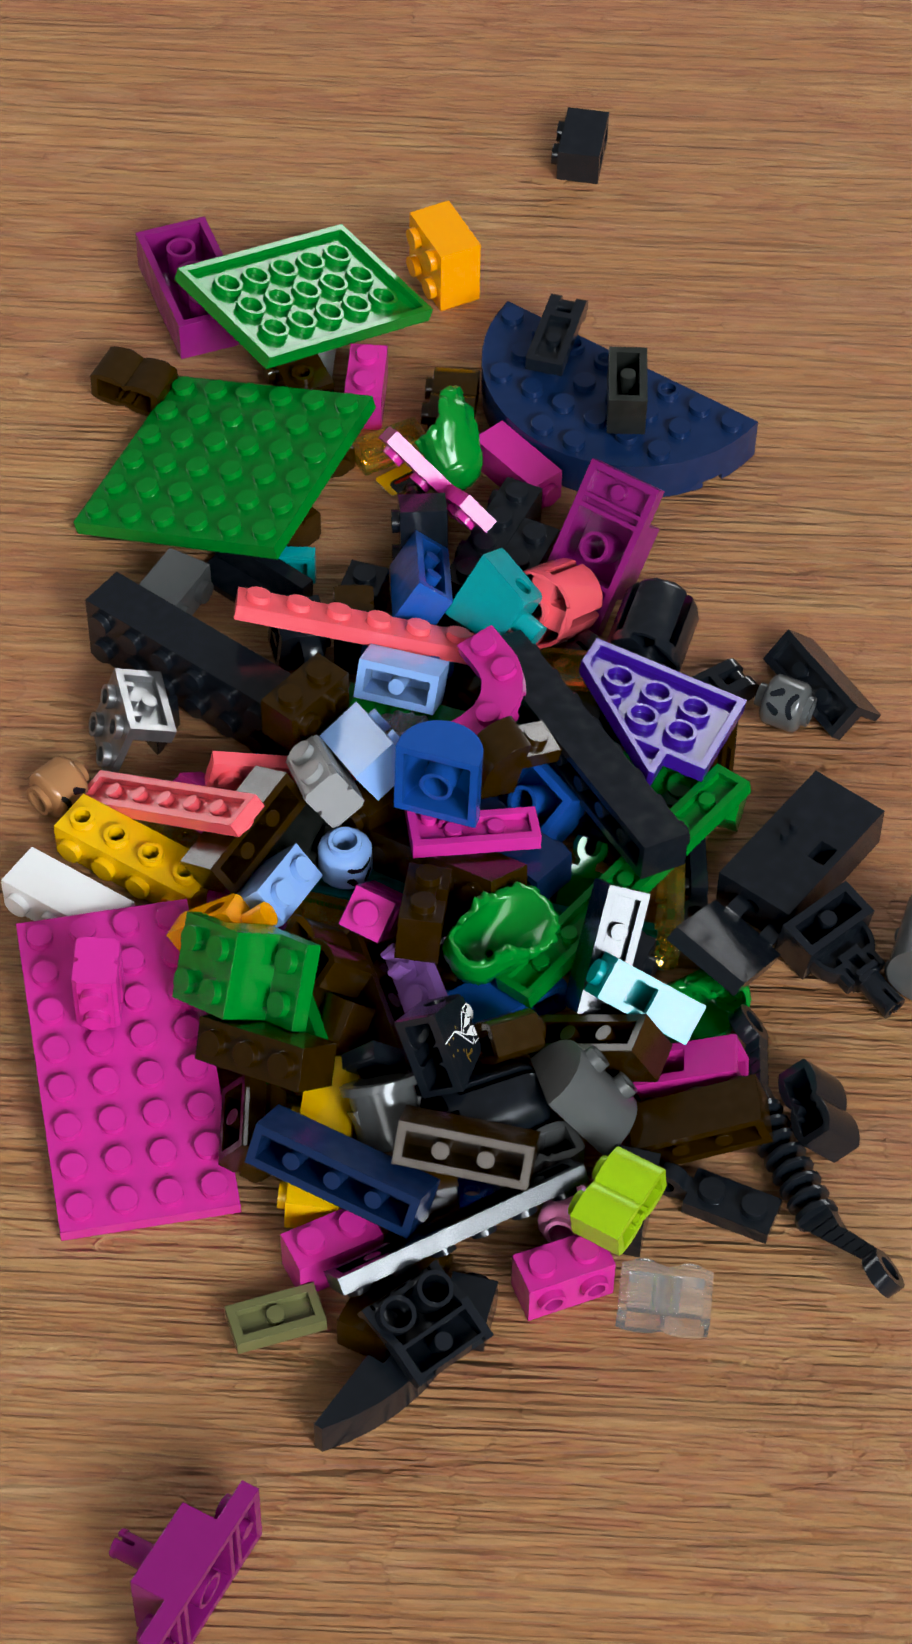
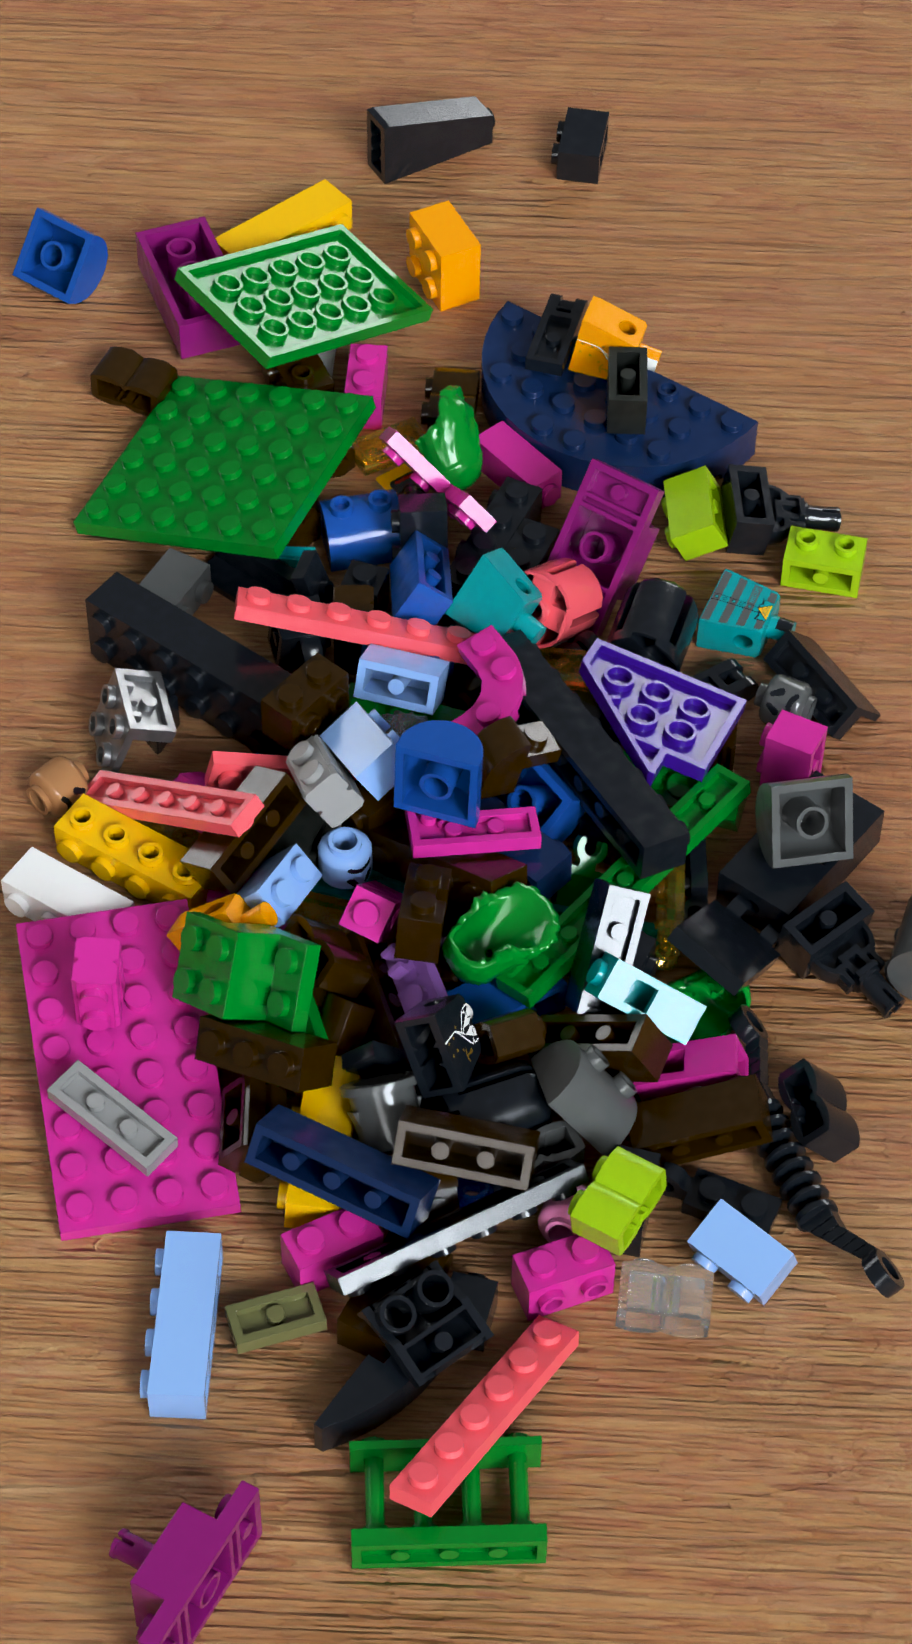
(61, 258): none -> blue brick
(112, 1118): none -> light grey plate
(184, 1325): none -> light blue brick
(303, 213): none -> yellow brick
(311, 578): none -> black plate
(358, 528): none -> blue brick
(424, 134): none -> black slope
(460, 1545): none -> green fence
(483, 1416): none -> coral plate
(605, 327): none -> light orange torso
(694, 513): none -> lime brick
(741, 617): none -> teal torso
(741, 1253): none -> light blue brick
(763, 513): none -> black brick
(791, 748): none -> dark pink brick
(805, 820): none -> dark grey brick
(823, 561): none -> lime brick

